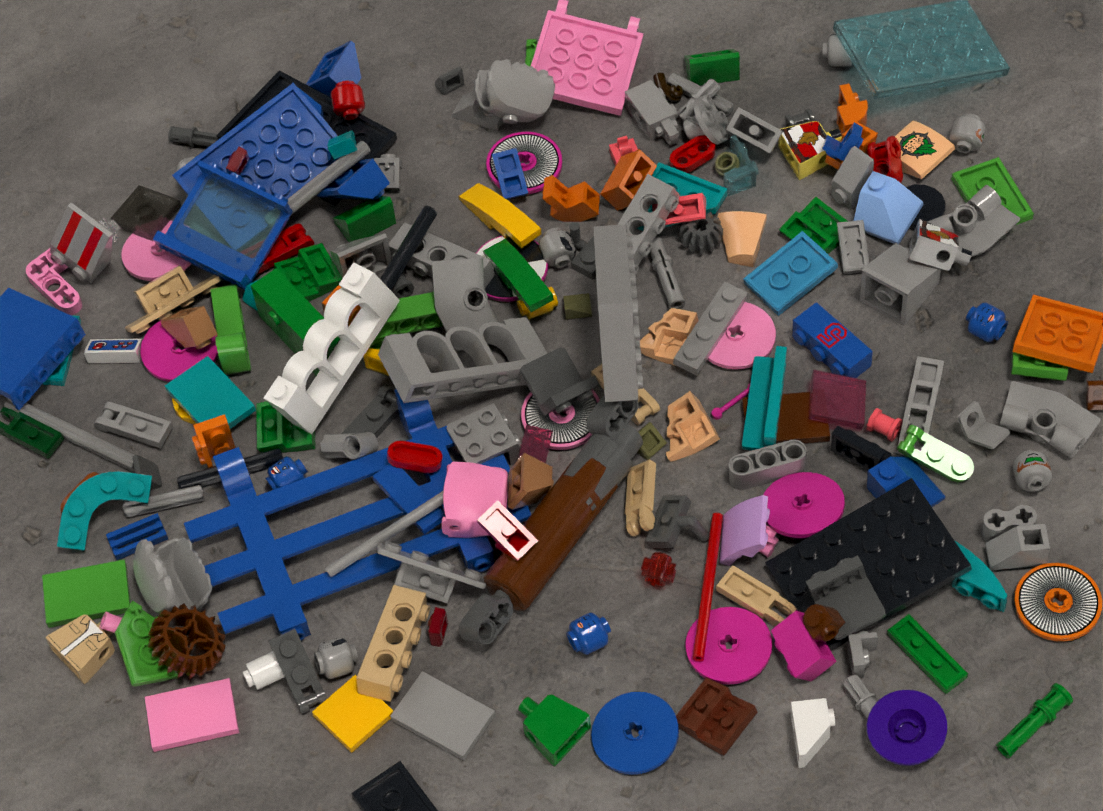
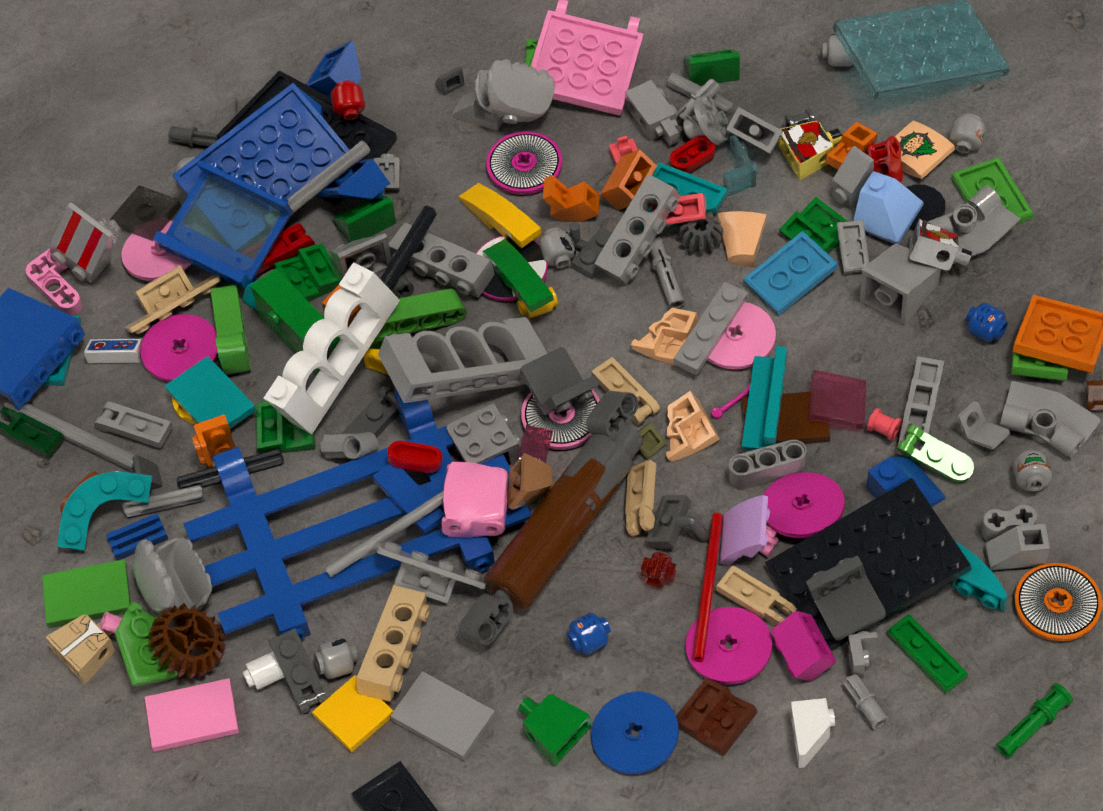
(191, 327): medium nougat slope -> none
(237, 161): dark red tile -> none
(285, 472): blue head -> none
(342, 145): teal slope -> none
(437, 627): dark red tile -> none
(451, 287): light grey panel -> none
(507, 531): slope -> none
(510, 174): blue slope -> none
(577, 306): olive slope -> none
(618, 313): light grey brick -> none
(672, 92): dark brown arm -> none
(723, 160): olive plate -> none
(822, 622): reddish brown plate -> none
(831, 342): blue brick -> none
(840, 150): blue bracket -> none
(850, 109): orange brick -> none
(857, 449): black bracket -> none
(907, 727): dark purple hat -> none

